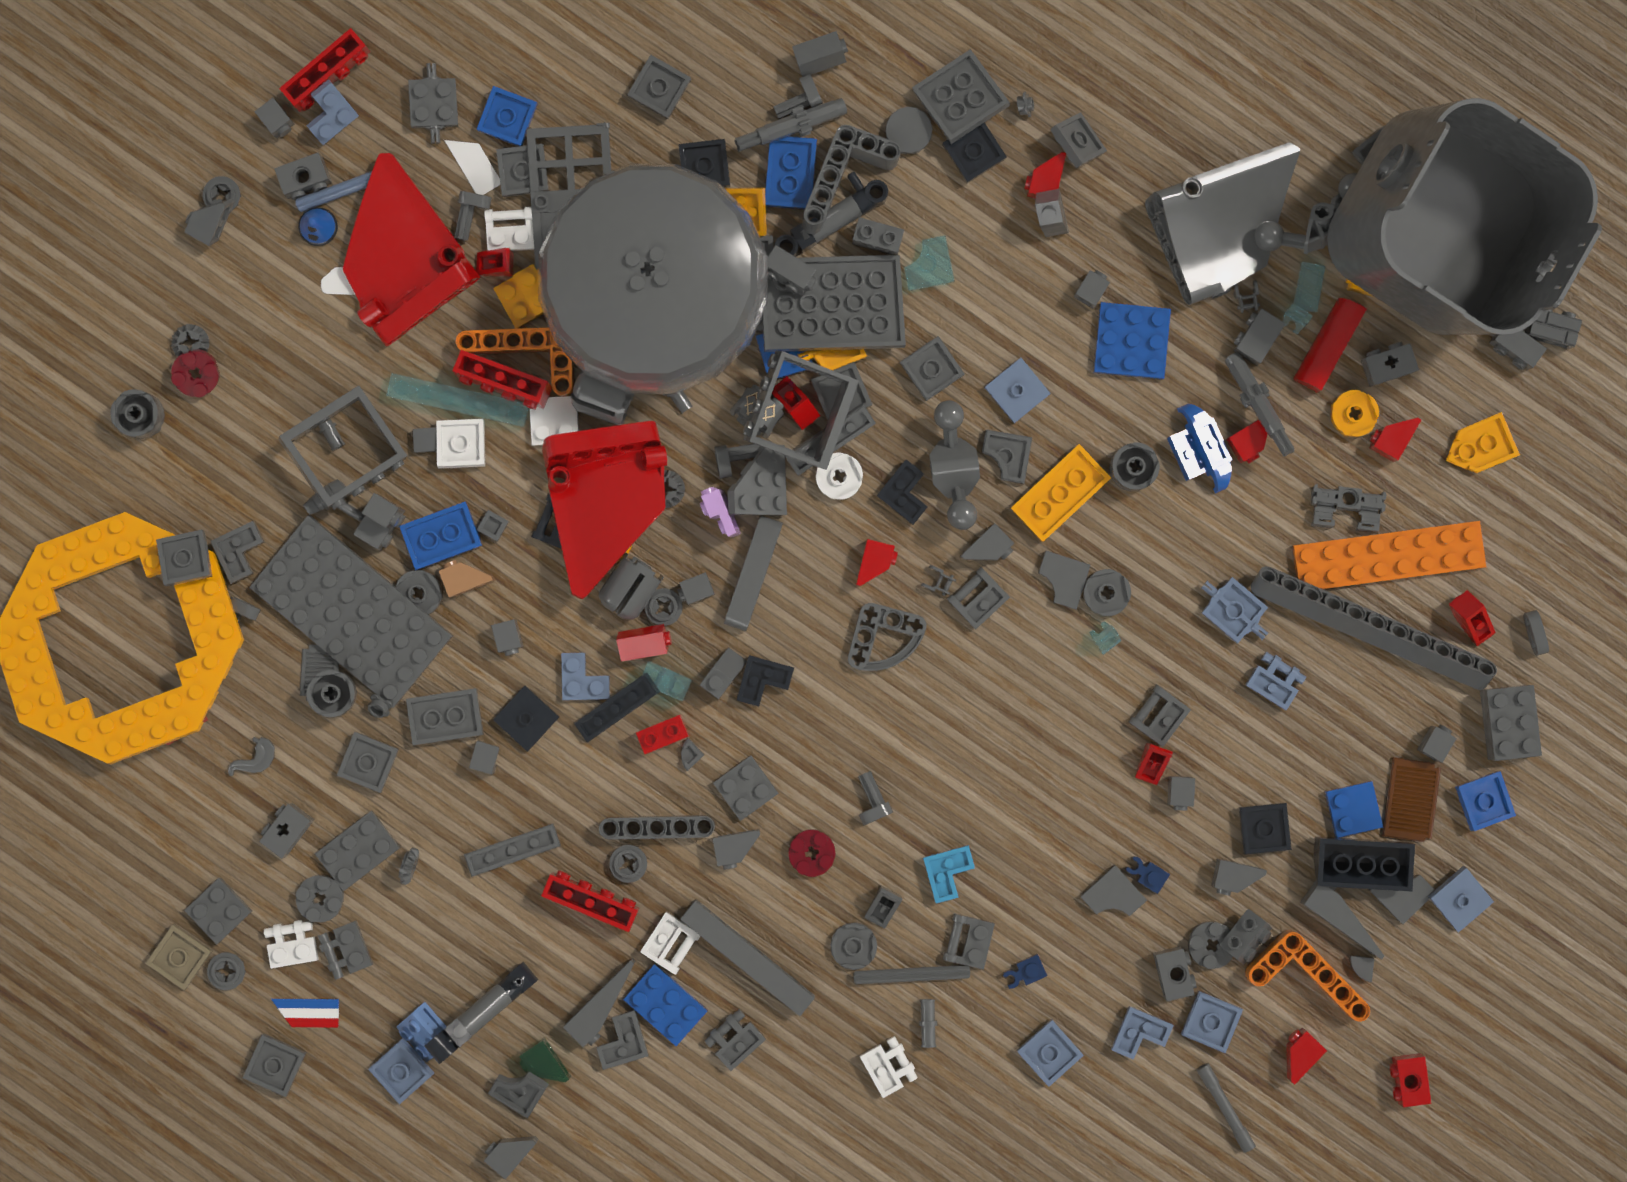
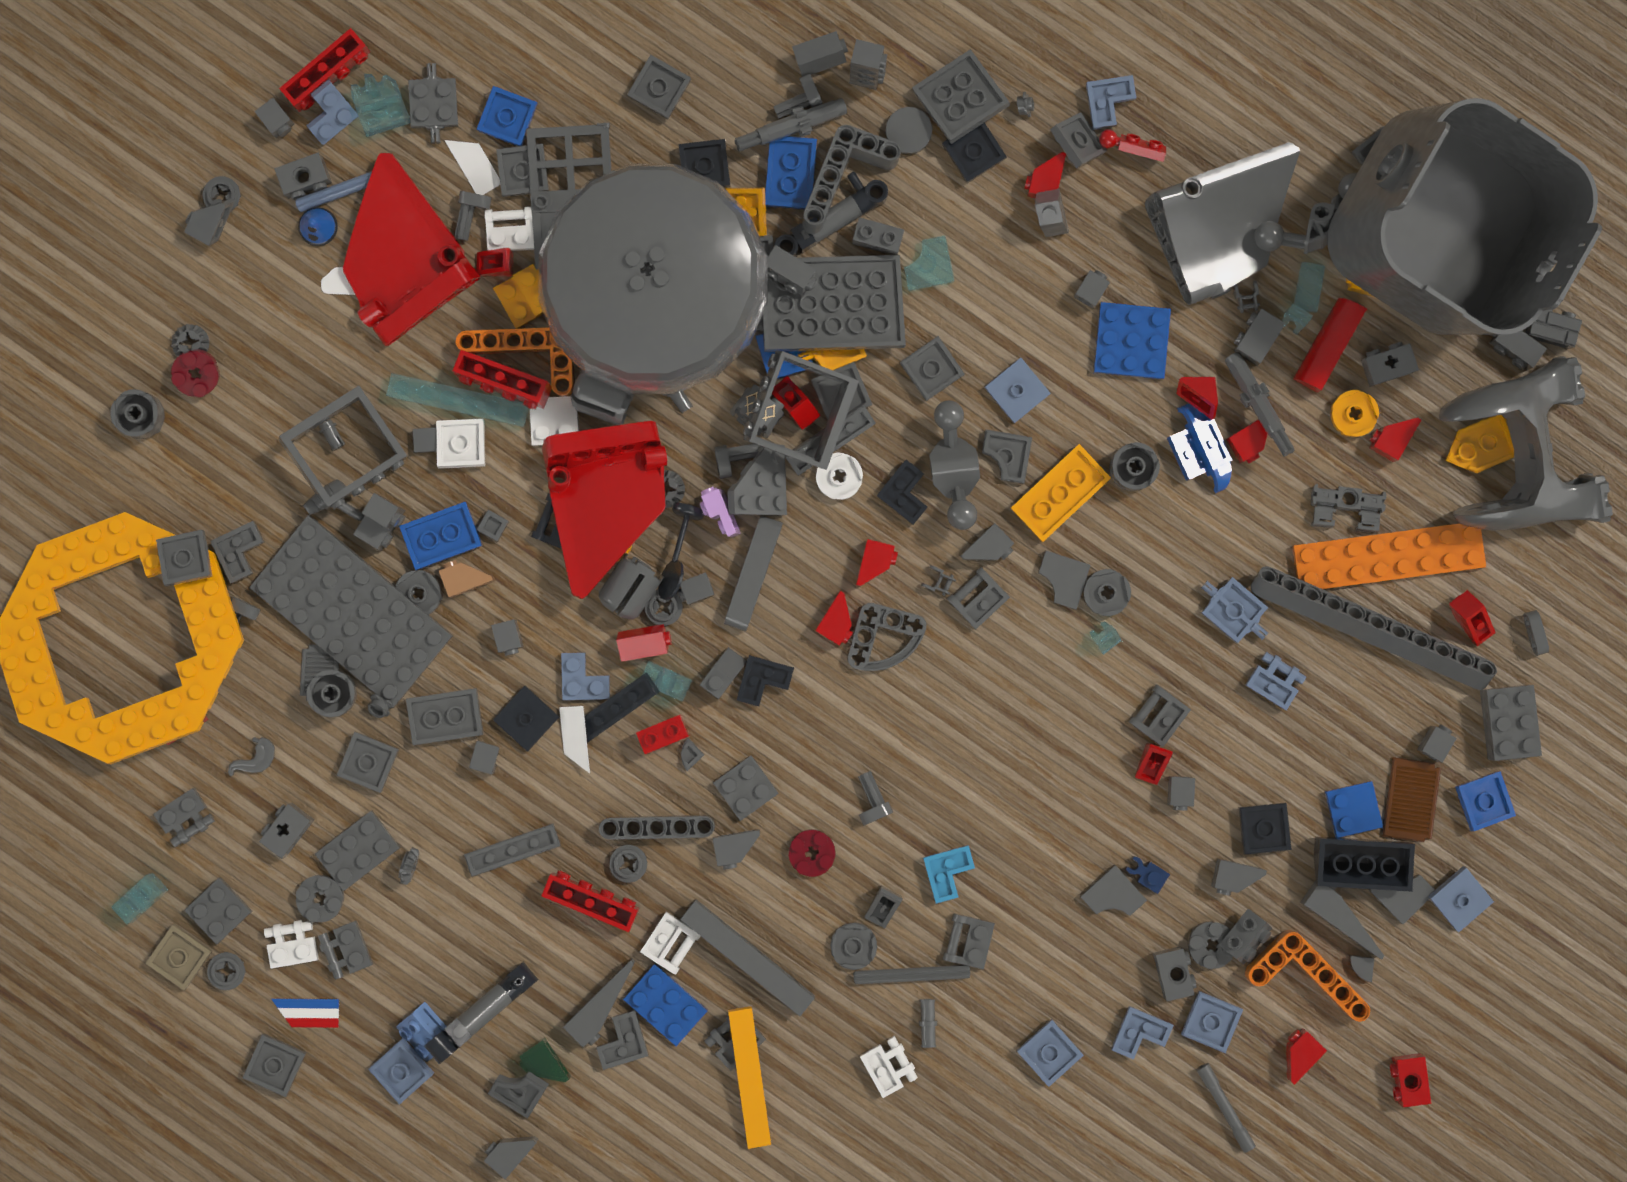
(139, 898): none -> clear light blue brick
(179, 811): none -> dark grey plate
(379, 105): none -> clear light blue plate
(574, 735): none -> white sticker
(674, 569): none -> black piece
(749, 1077): none -> light orange tile
(836, 621): none -> red slope
(868, 65): none -> dark grey brick
(1028, 970): dark blue plate -> none
(1103, 95): none -> sand blue plate
(1133, 144): none -> red plate
(1200, 393): none -> red slope
(1538, 491): none -> dark grey animal

